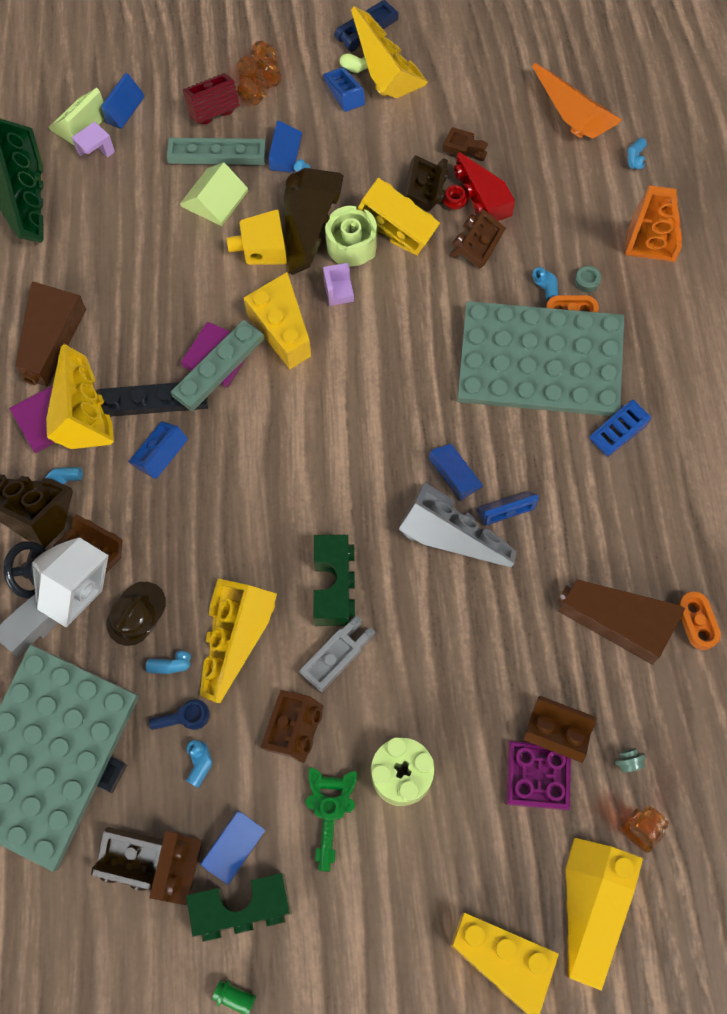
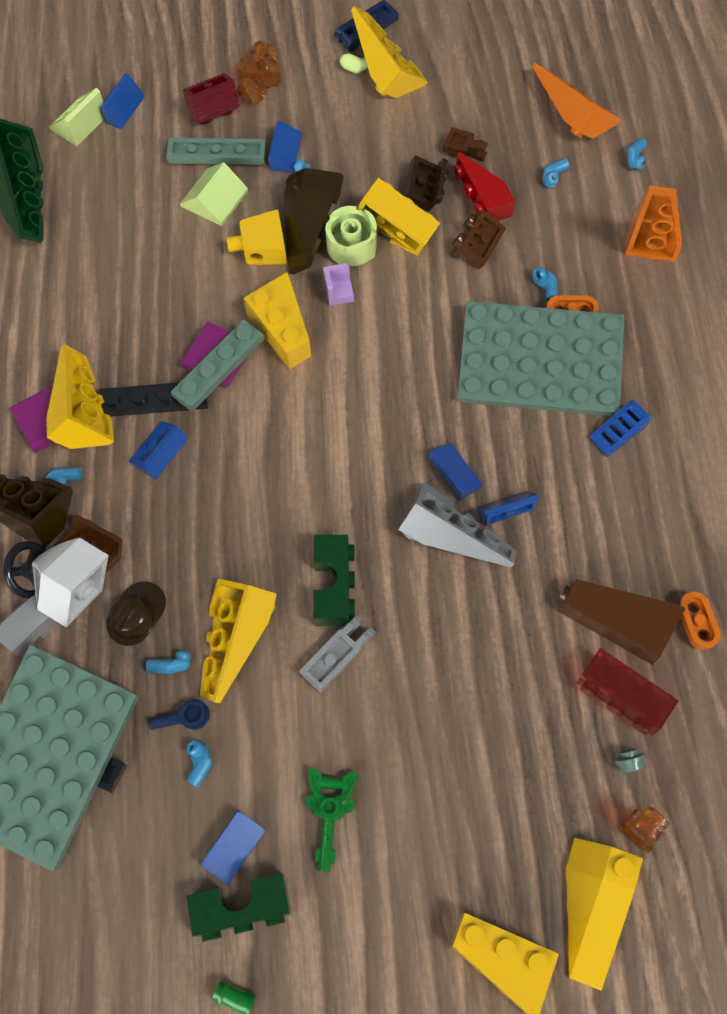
(47, 325): reddish brown slope -> none
(91, 139): lavender panel -> none
(127, 859): dark brown bracket -> none
(175, 868): reddish brown bracket -> none
(292, 725): reddish brown bracket -> none
(347, 90): blue slope -> none
(400, 753): yellowish green brick -> none
(455, 197): red plate -> none
(537, 777): magenta tile -> none
(551, 172): none -> dark azure arm
(560, 728): reddish brown bracket -> none
(587, 279): sand green tile -> none
(626, 693): none -> clear red brick

